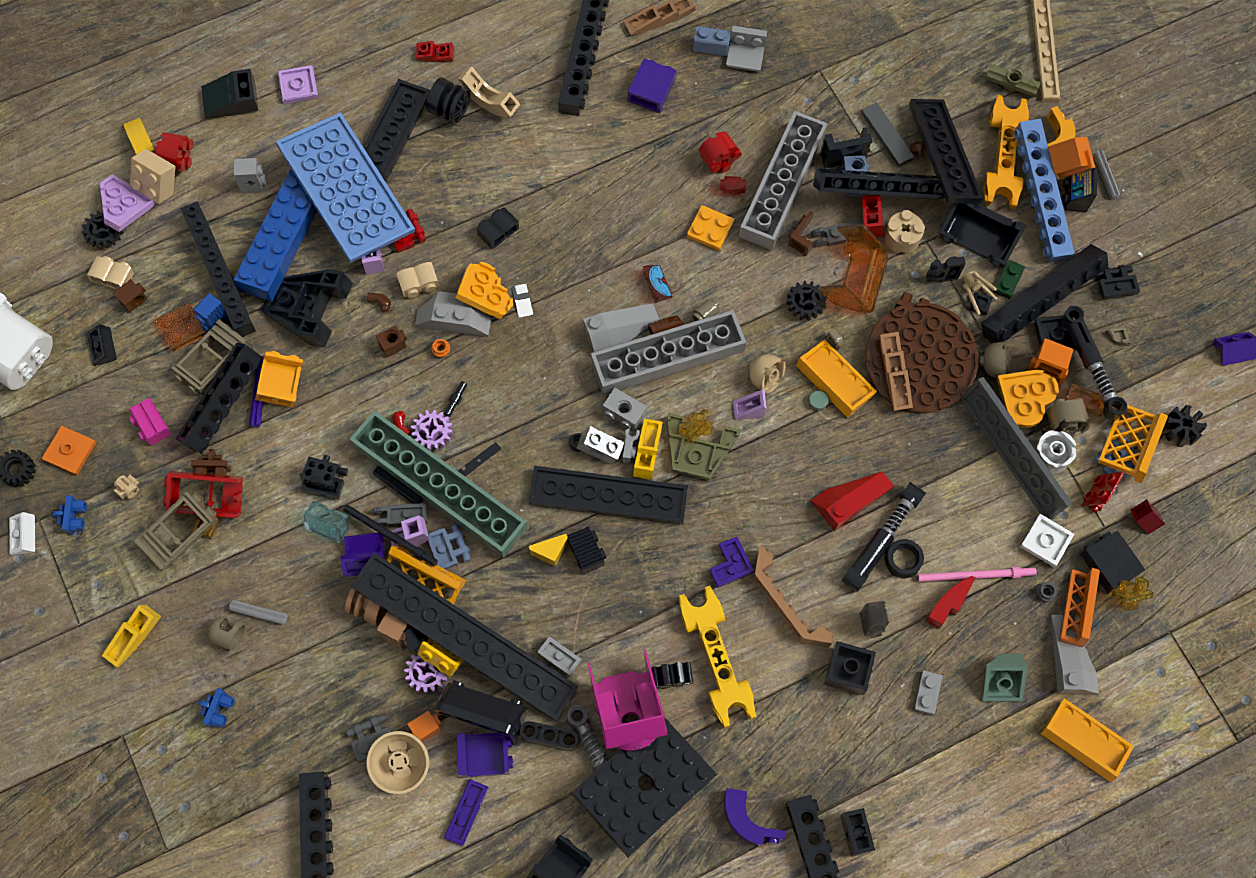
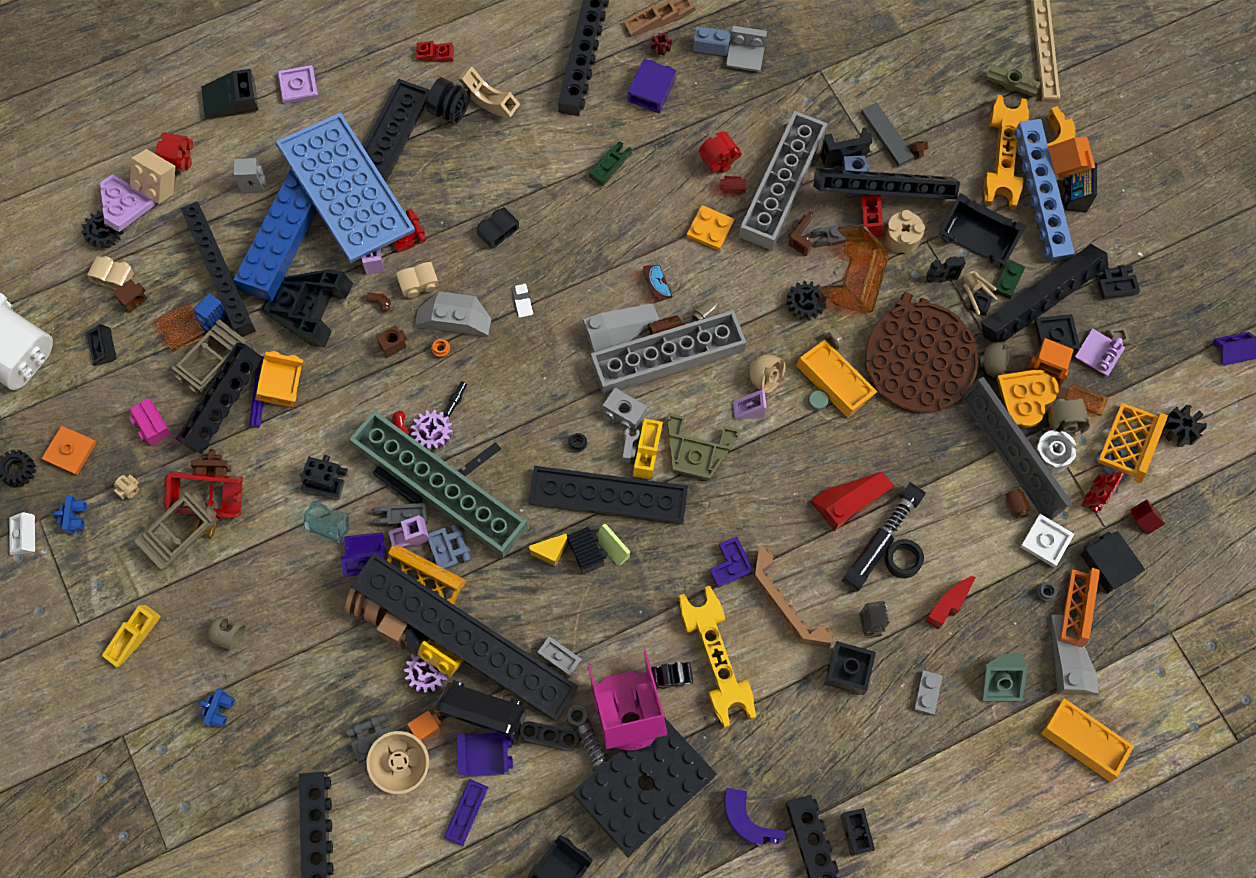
(138, 136): yellow slope -> none
(258, 612): light grey axle -> none
(418, 552): black bar -> none
(482, 290): light orange plate -> none
(600, 445): brick -> none
(609, 164): none -> dark green hinge
(612, 545): none -> yellowish green slope
(661, 44): none -> dark red gear
(697, 426): clear yellow hips -> none
(895, 371): medium nougat slope -> none
(945, 151): black plate -> none
(1014, 572): bright pink bar -> none
(1017, 503): none -> reddish brown brick
(1092, 361): black piece -> none
(1100, 352): none -> lavender hinge
(1106, 174): light grey axle -> none
(1133, 593): clear yellow hips -> none

